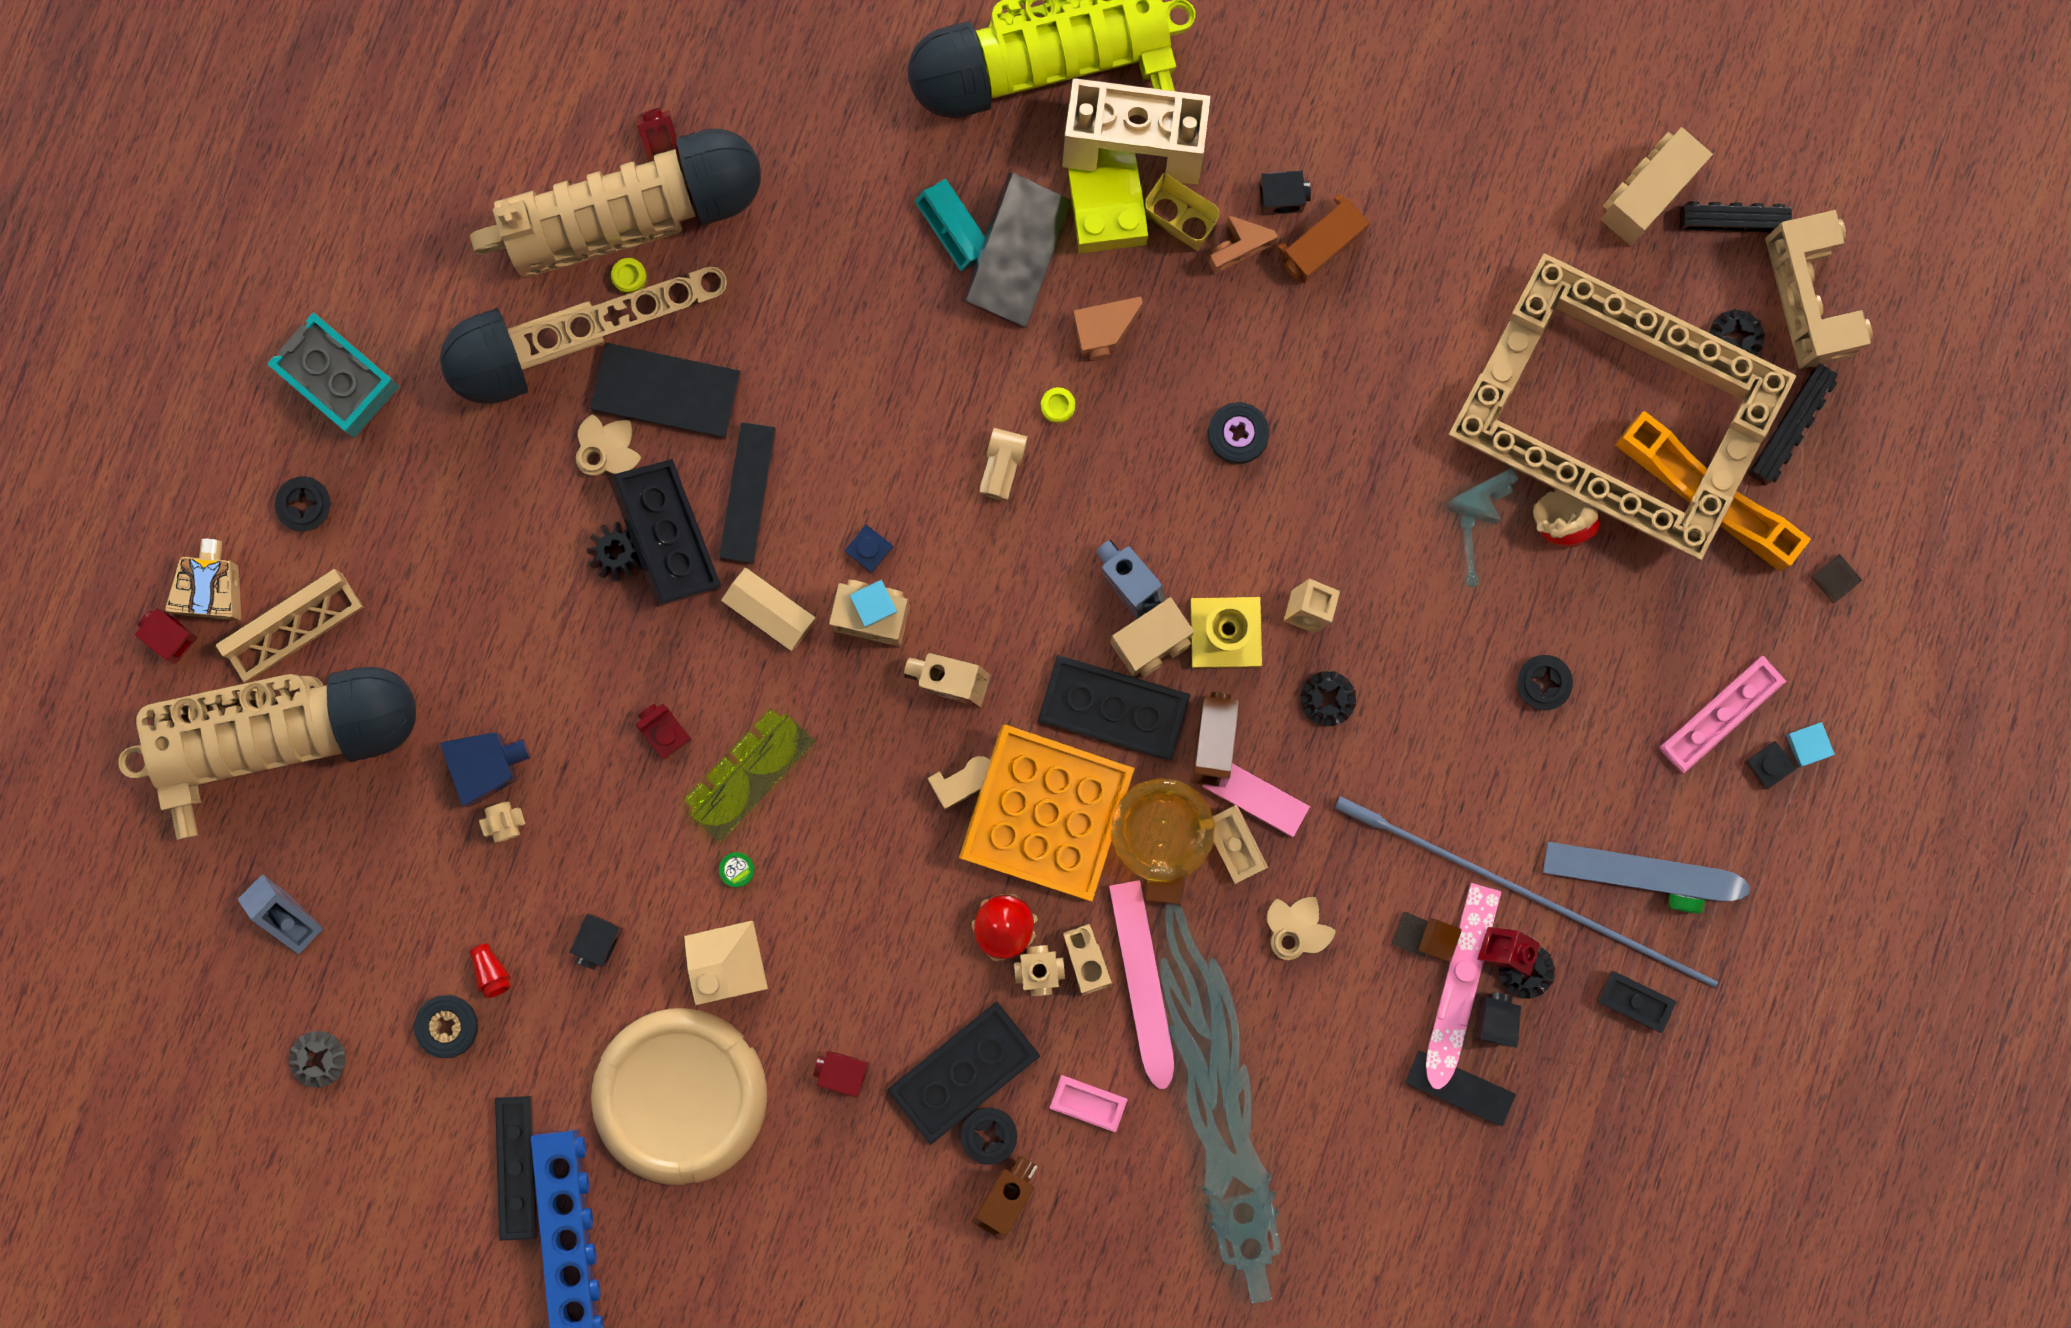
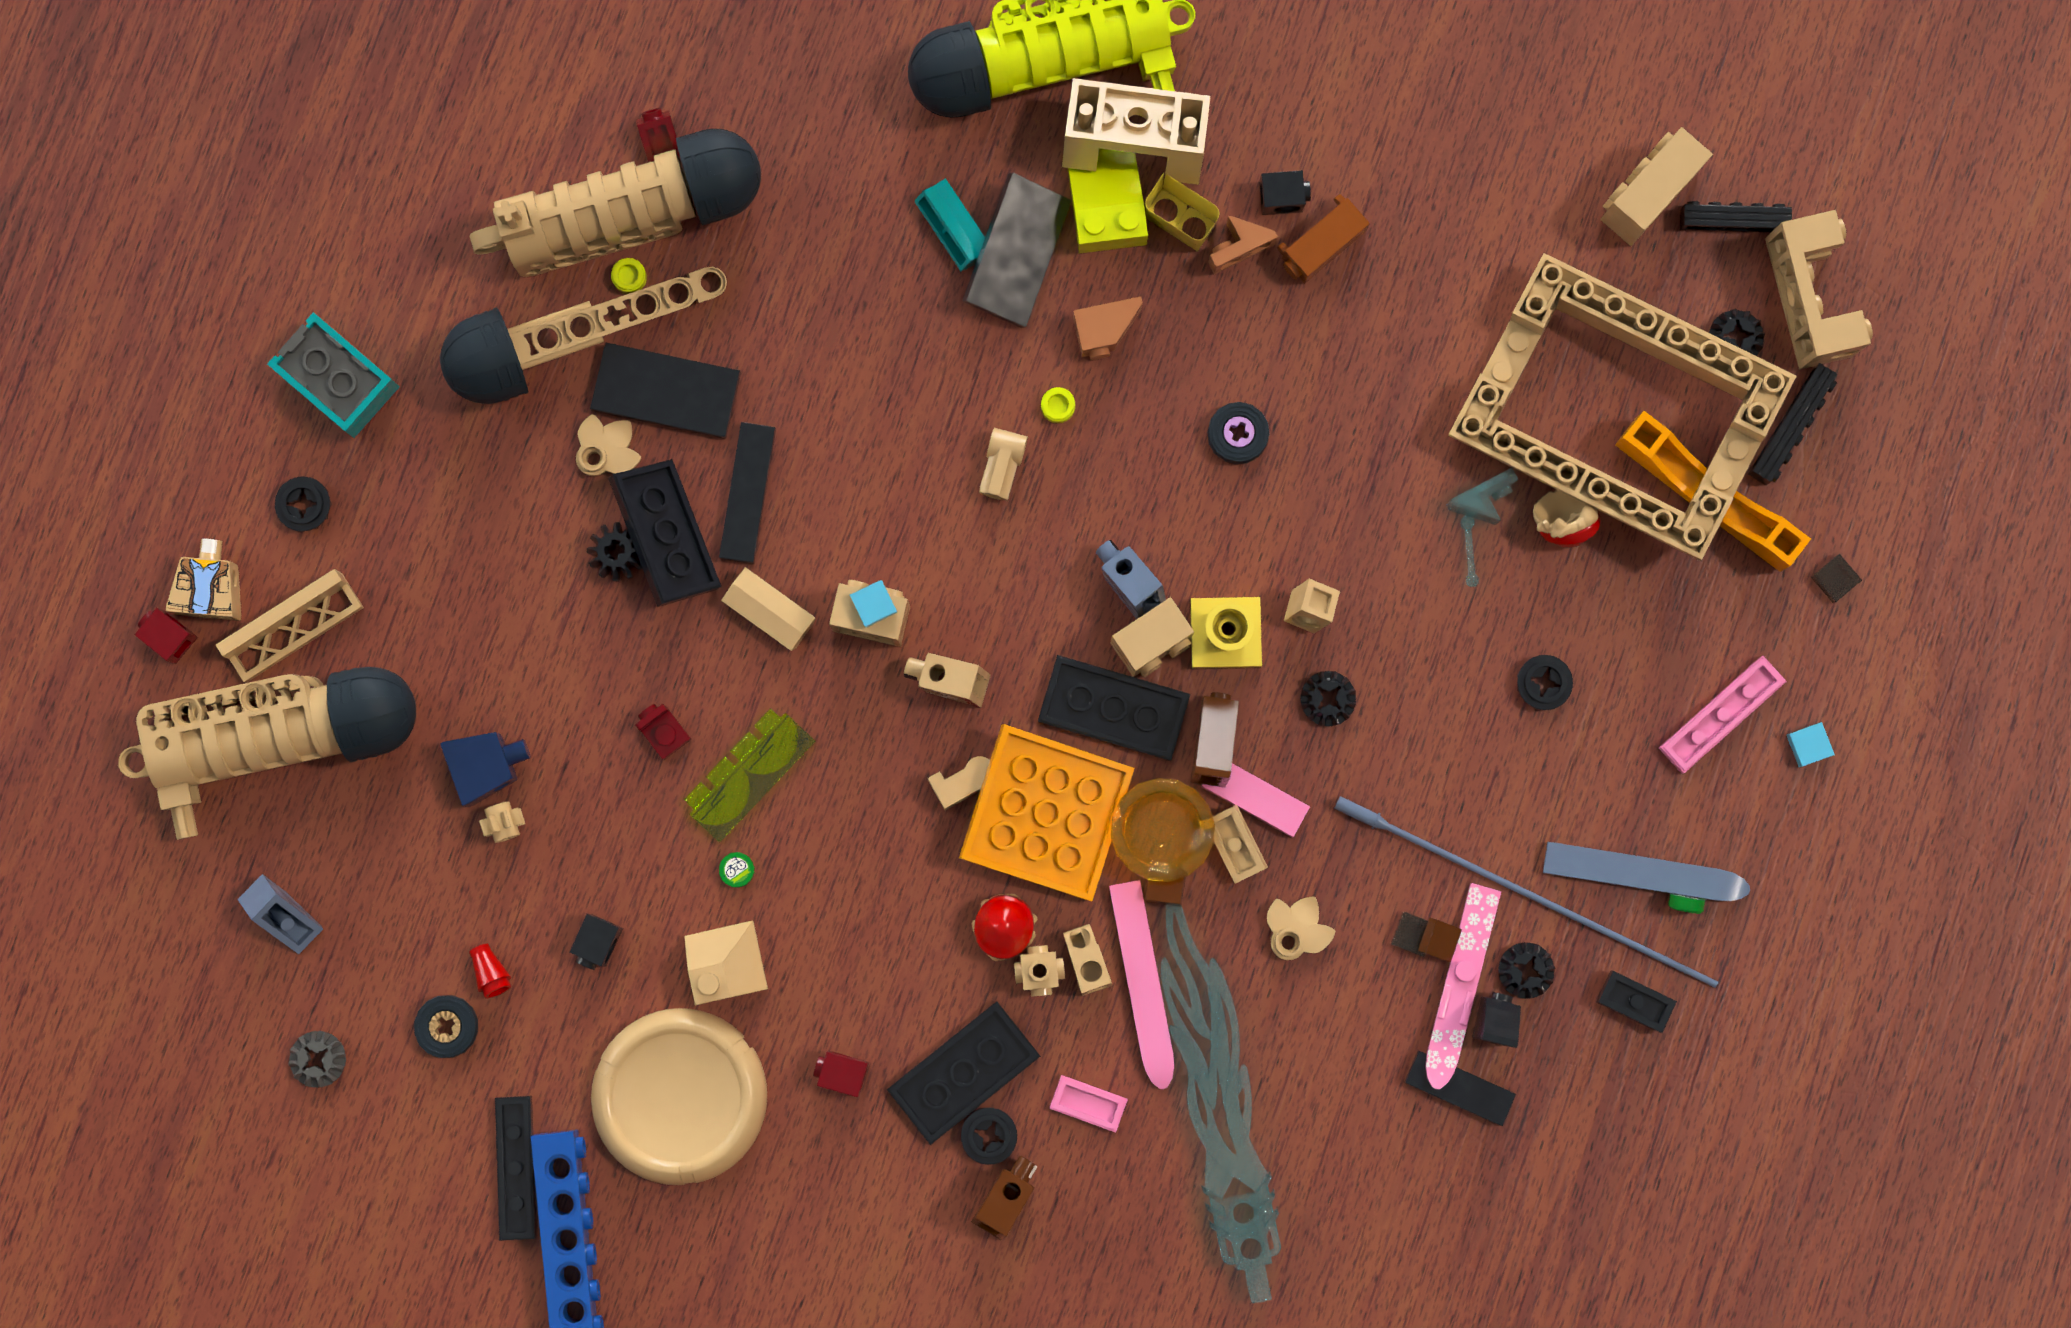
(869, 548): dark blue plate -> none
(1509, 950): dark red bracket -> none
(1770, 765): black plate -> none

